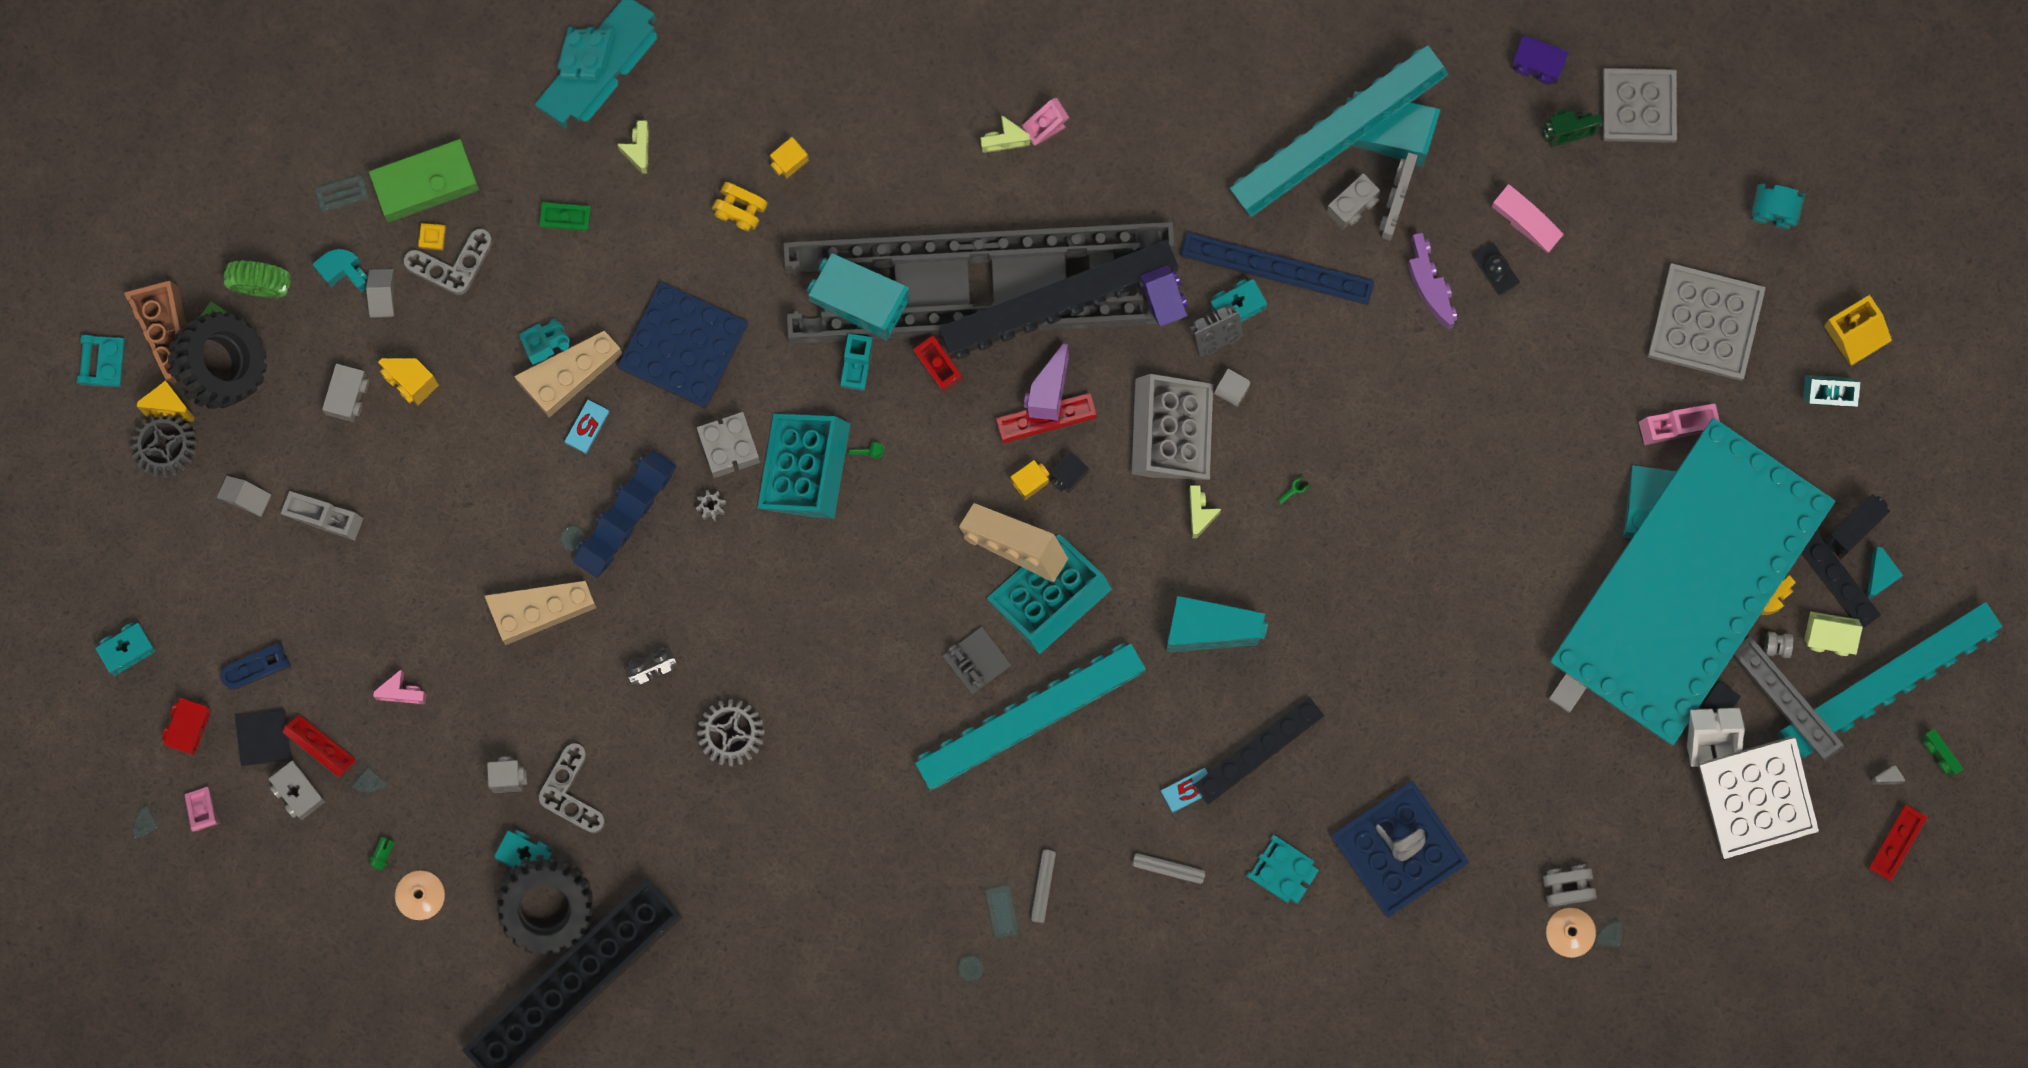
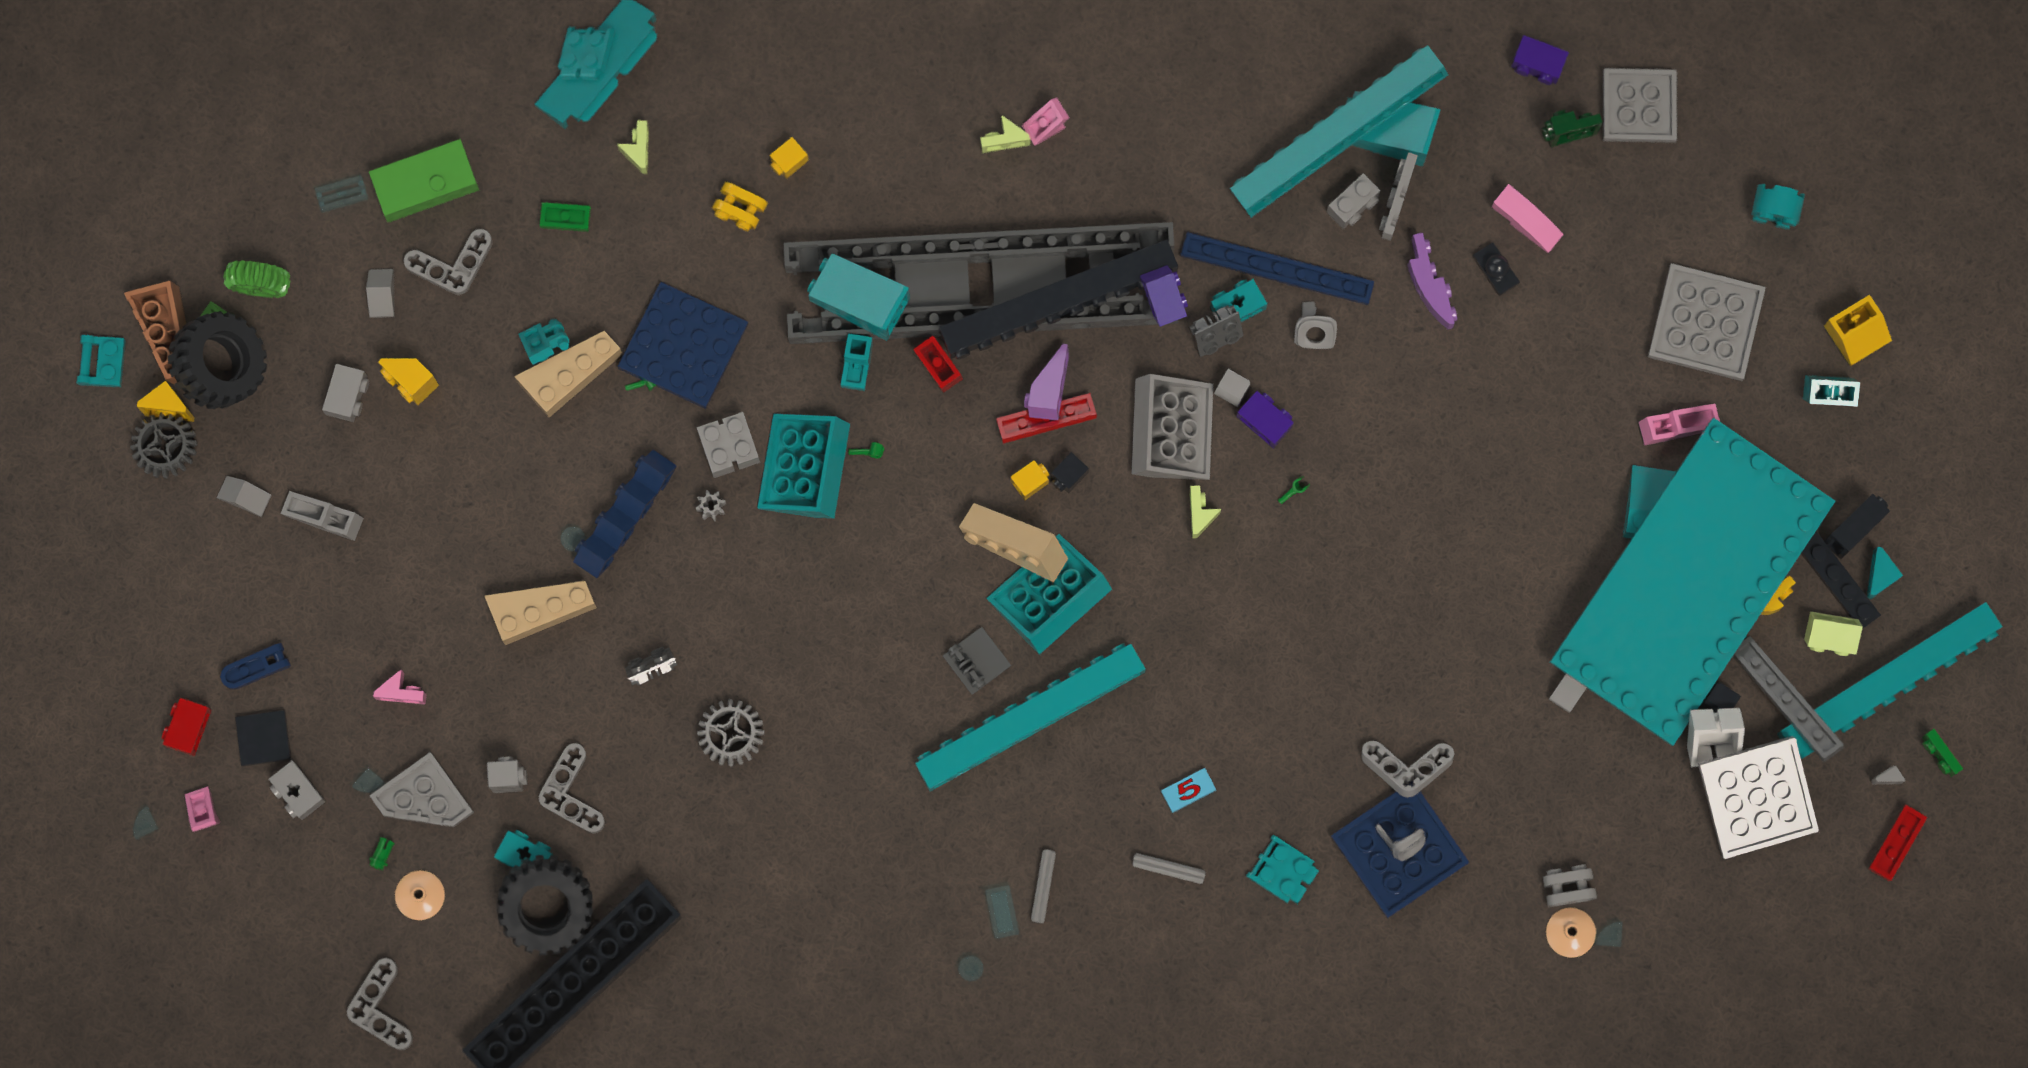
(138, 648): teal brick -> none
(319, 746): red plate -> none
(338, 264): teal brick -> none
(371, 1013): none -> light grey beam
(422, 795): none -> light grey plate
(432, 236): yellow tile -> none
(587, 426): medium azure tile -> none
(641, 383): none -> green hand
(1213, 626): teal slope -> none
(1258, 750): black plate -> none
(1265, 419): none -> dark purple brick
(1310, 320): none -> light grey piece
(1403, 773): none -> light grey beam
(1778, 645): light grey wheel -> none

